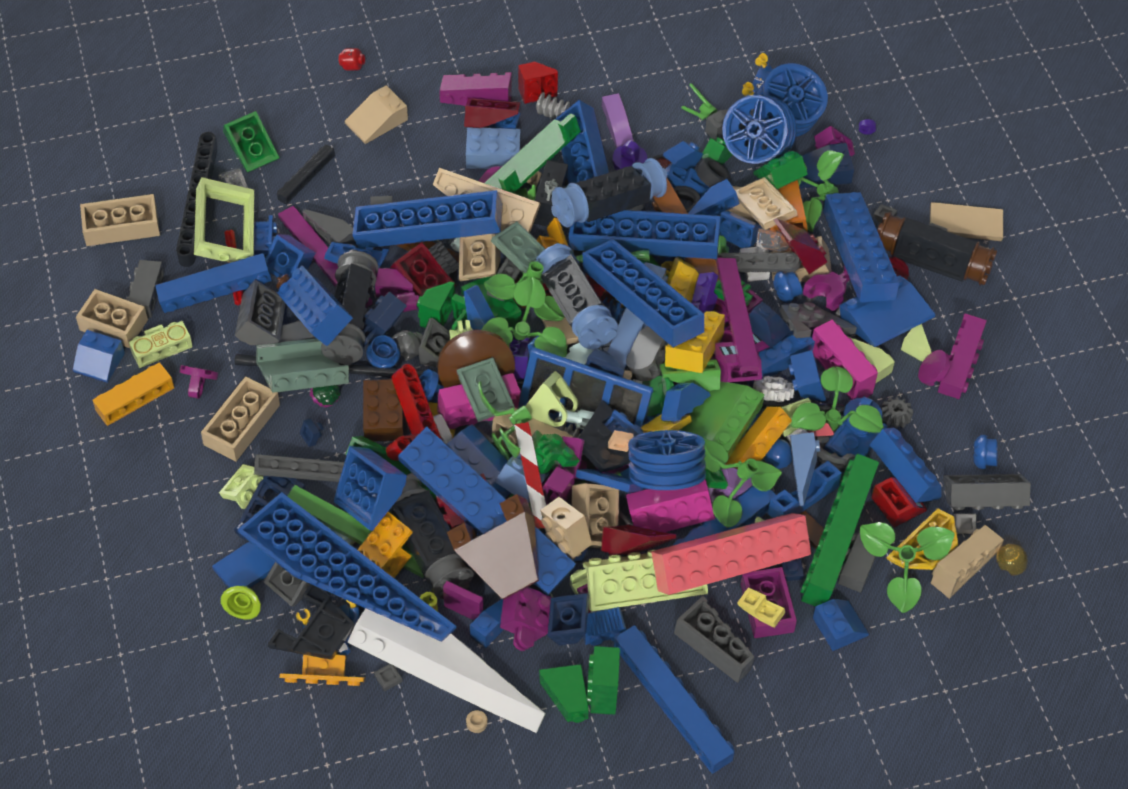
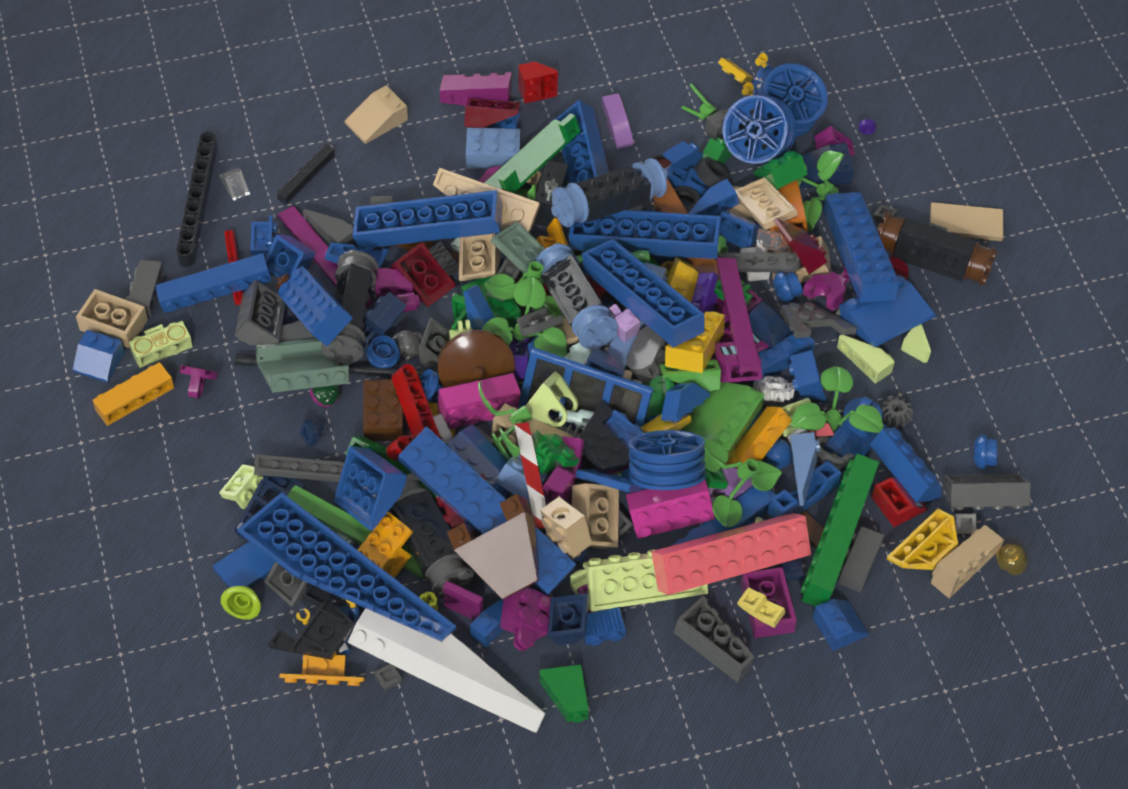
(119, 220): tan brick -> none
(227, 193): yellowish green door -> none
(240, 419): tan brick -> none
(250, 142): green slope -> none
(351, 59): red head -> none
(436, 304): green slope -> none
(476, 721): tan tile -> none
(492, 388): sand green tile -> none
(537, 321): none -> dark grey bracket
(550, 108): light grey piece -> none
(603, 680): green brick -> none
(619, 440): light nougat plate -> none
(627, 323): none -> lavender brick
(628, 155): dark purple tile -> none
(632, 538): dark red slope -> none
(674, 699): blue brick -> none
(729, 67): none -> yellow plate
(837, 350): dark pink brick -> none
(934, 367): magenta tile -> none
(934, 543): bright green plant -> none
(963, 356): magenta wedge -> none

